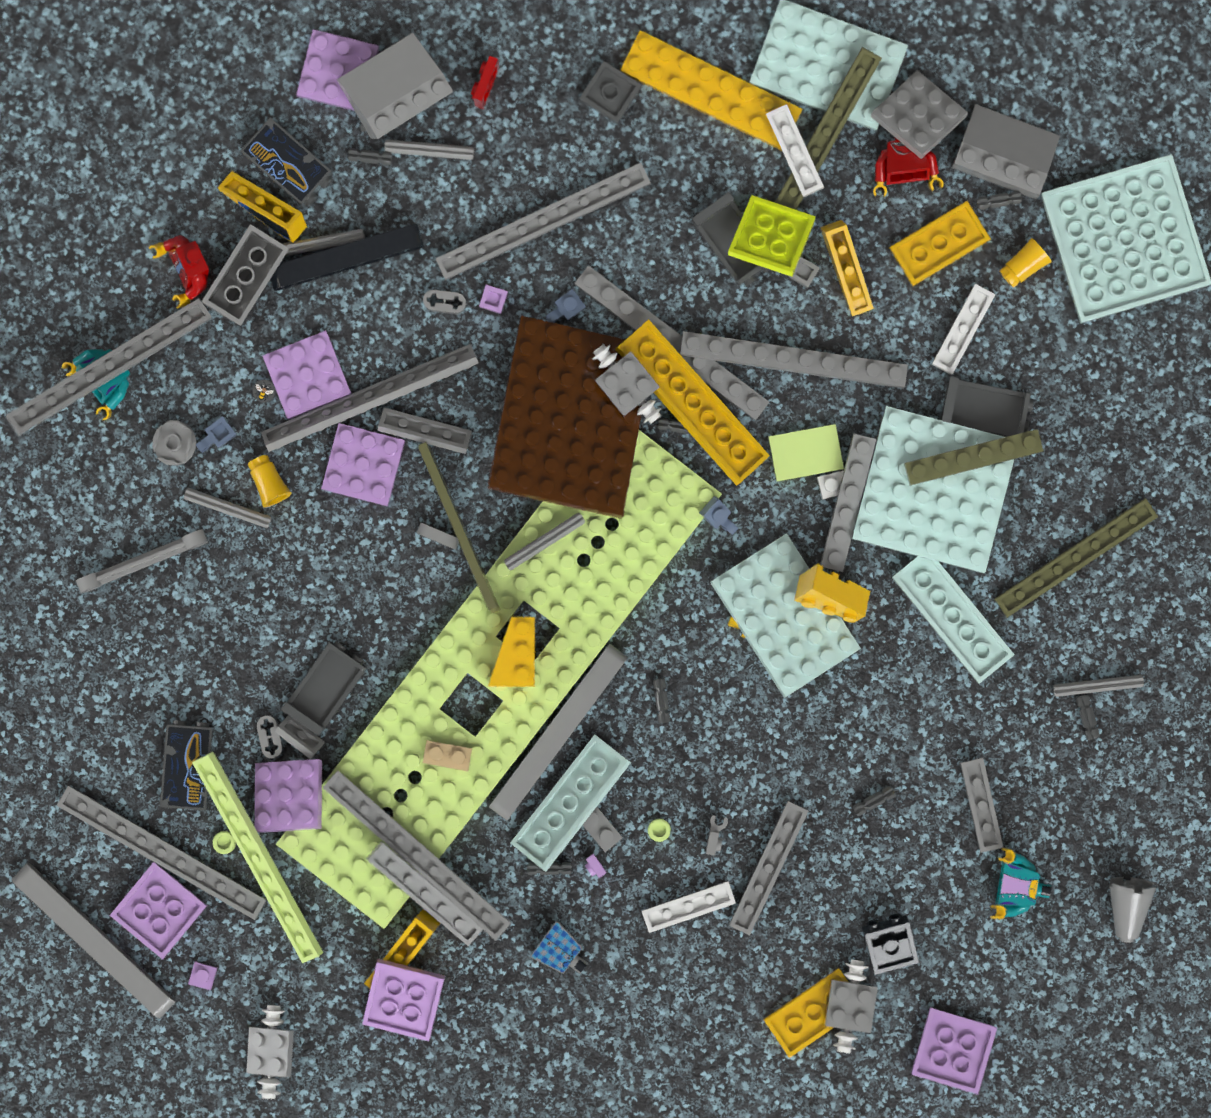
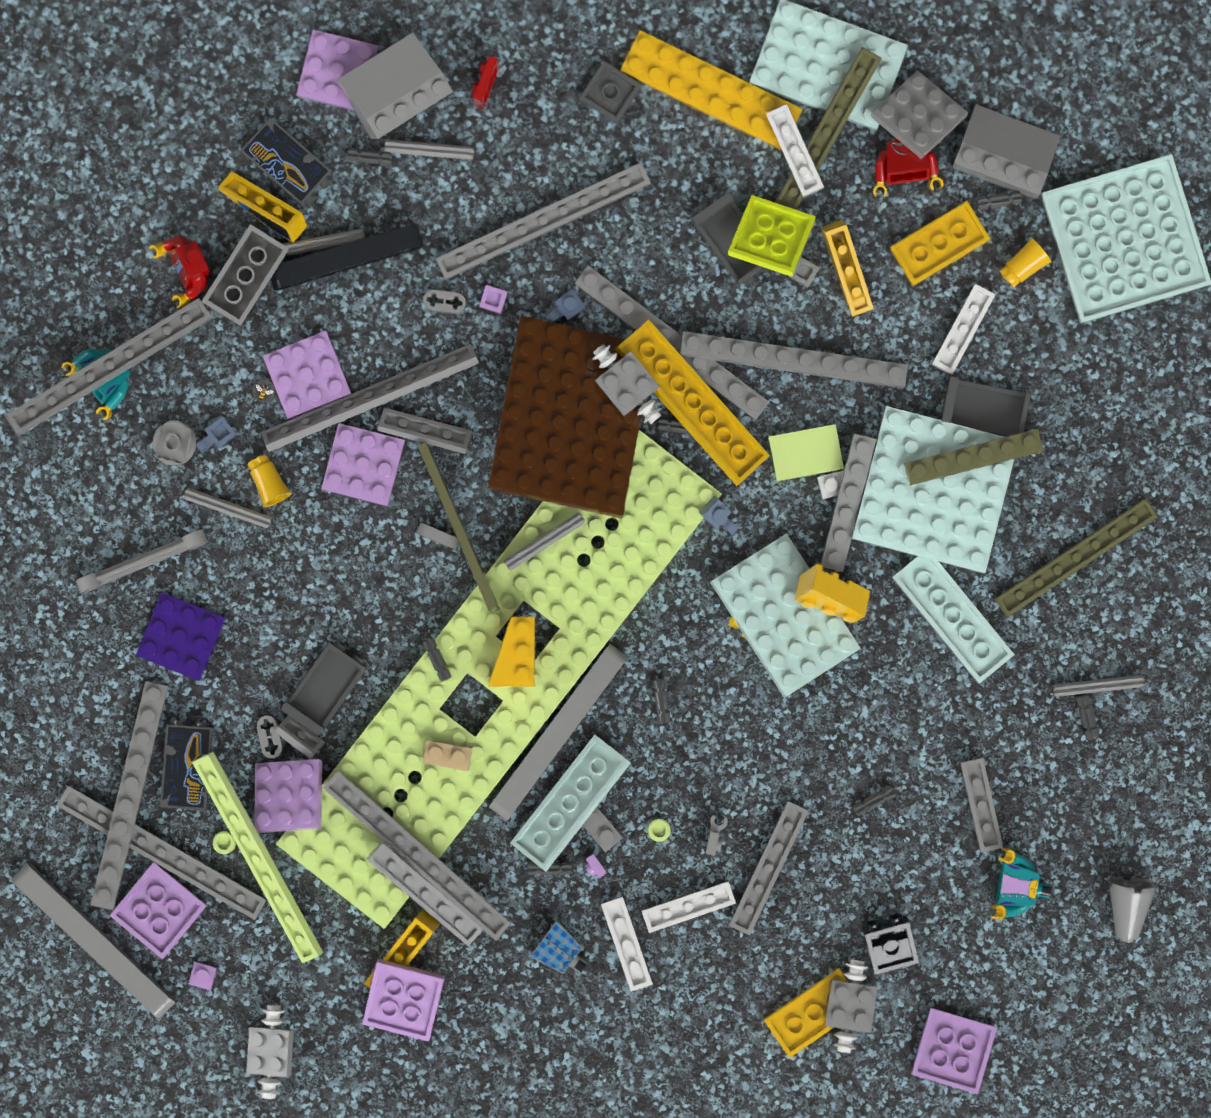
(129, 796): none -> light grey plate
(180, 636): none -> dark purple plate
(437, 659): none -> dark grey axle
(626, 944): none -> white plate

